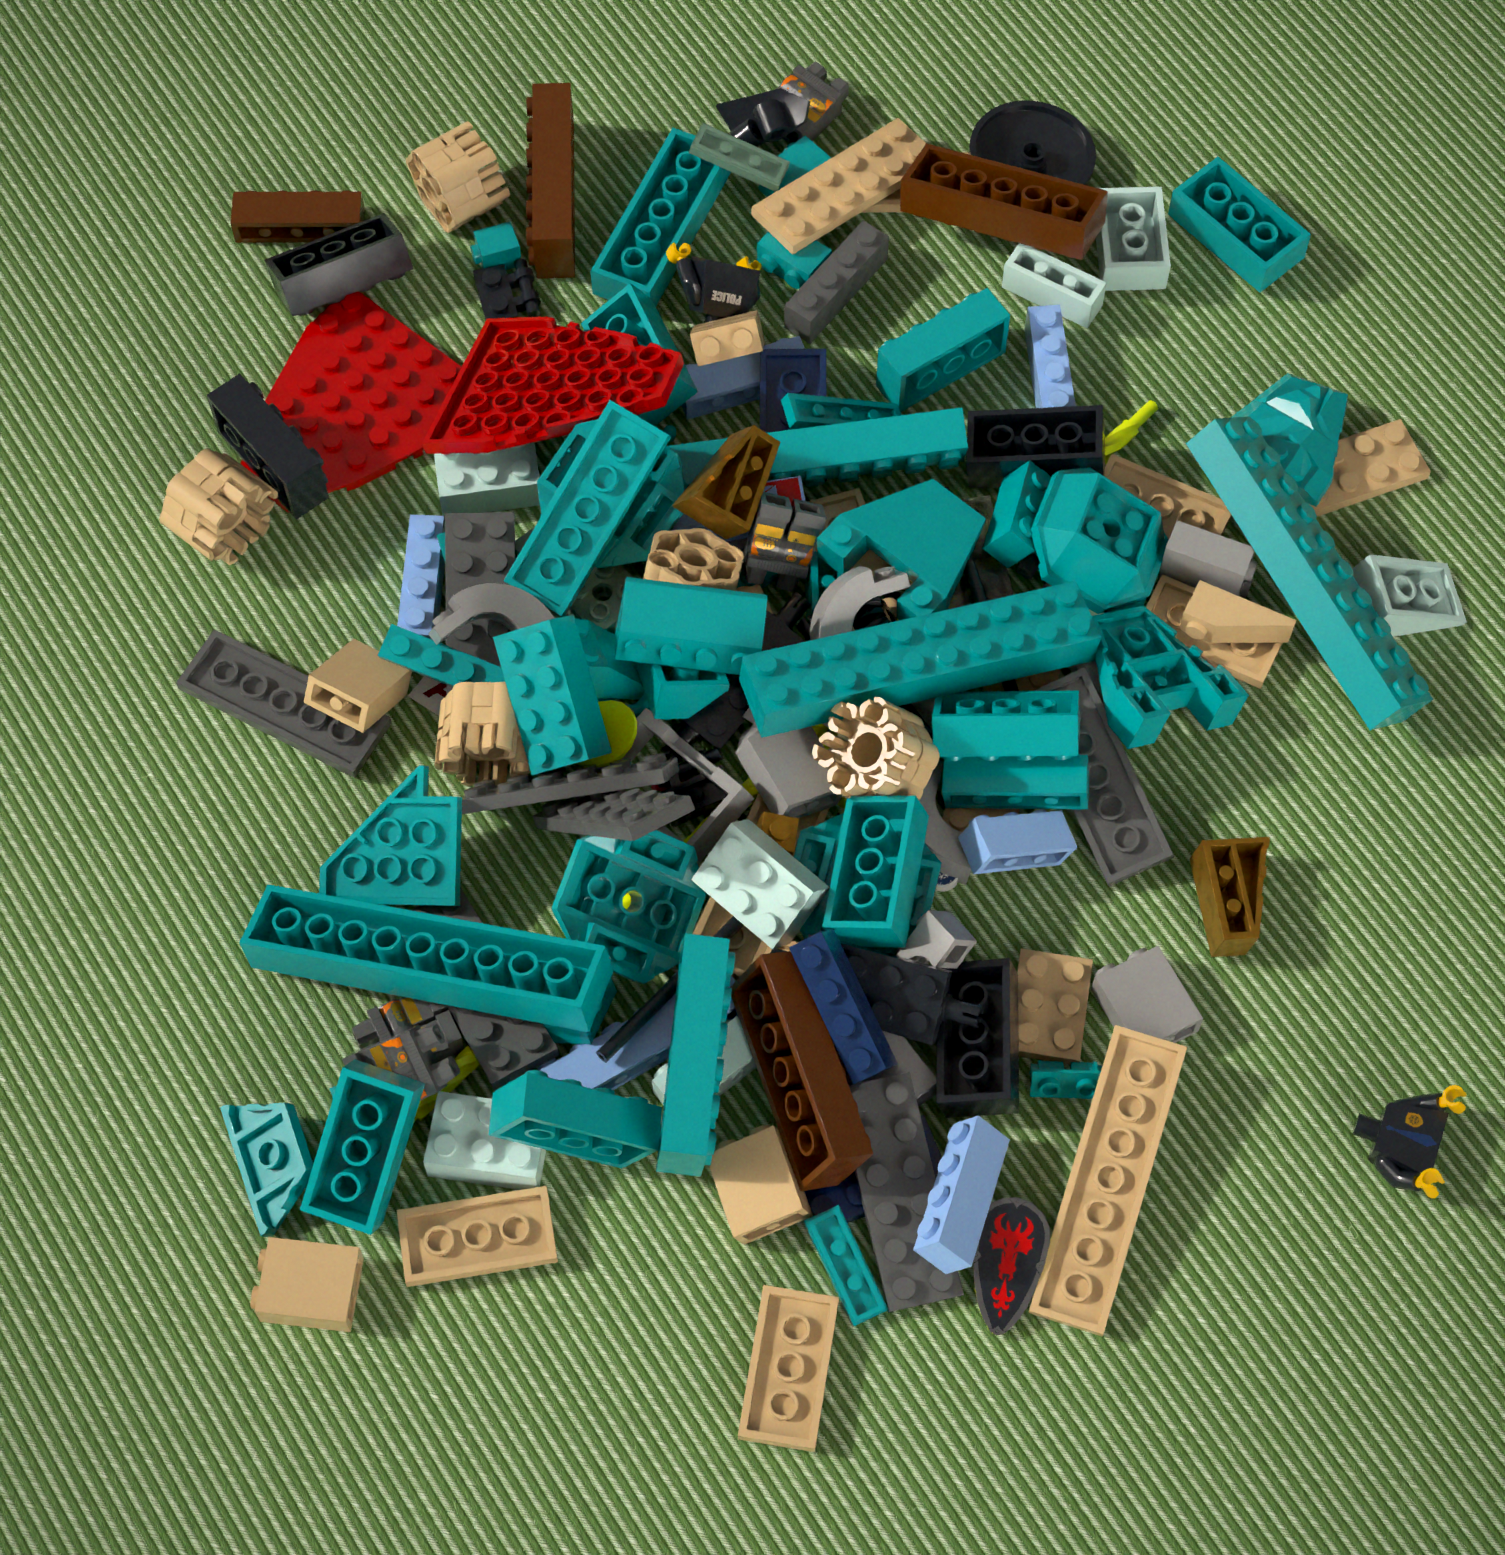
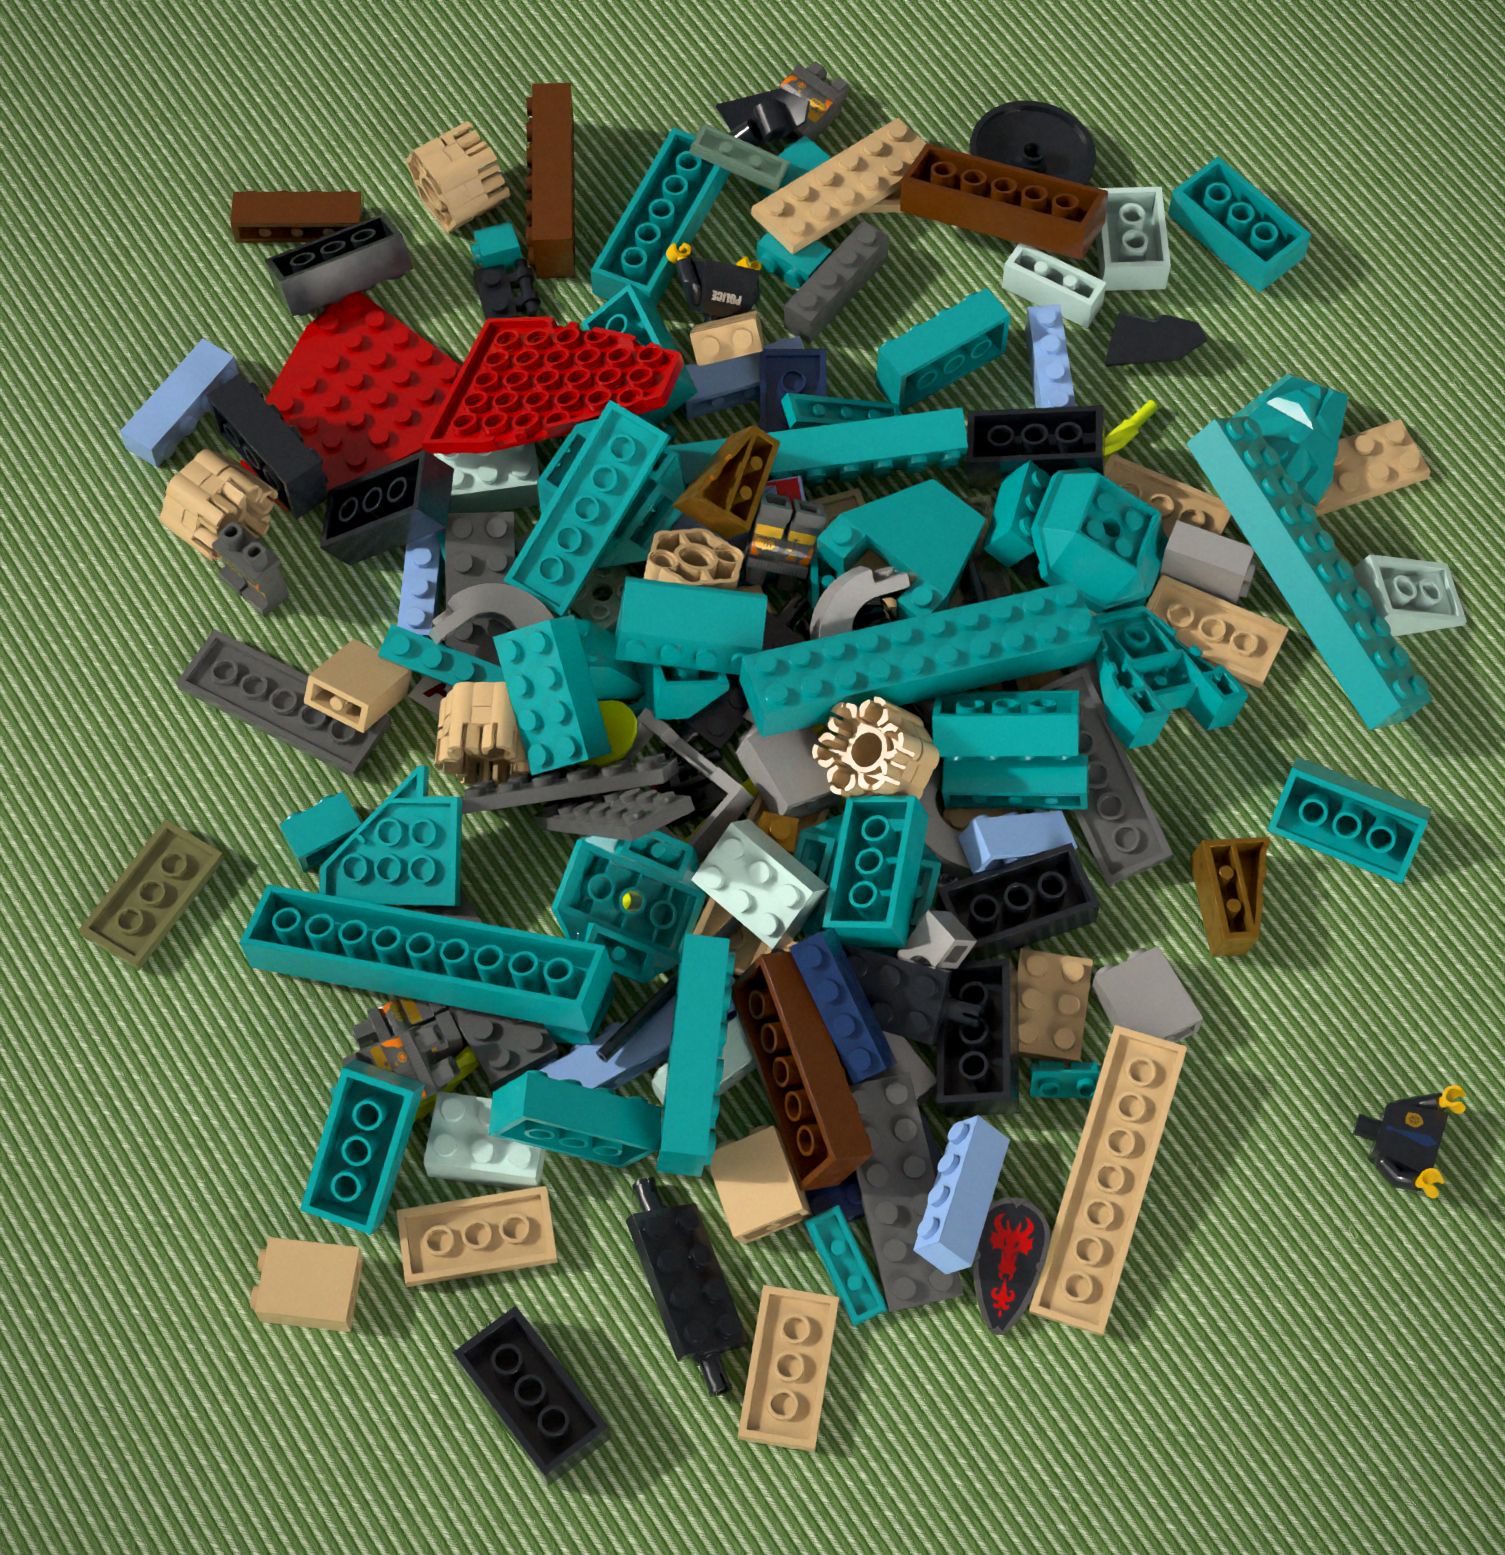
(151, 894): none -> olive plate
(178, 403): none -> light blue brick
(250, 569): none -> dark grey hips
(270, 1159): teal wing -> none
(319, 830): none -> teal brick
(387, 508): none -> black brick
(532, 1395): none -> black brick
(686, 1284): none -> black plate
(1022, 902): none -> black brick
(1152, 340): none -> black panel
(1227, 618): tan slope -> none
(1349, 820): none -> teal slope

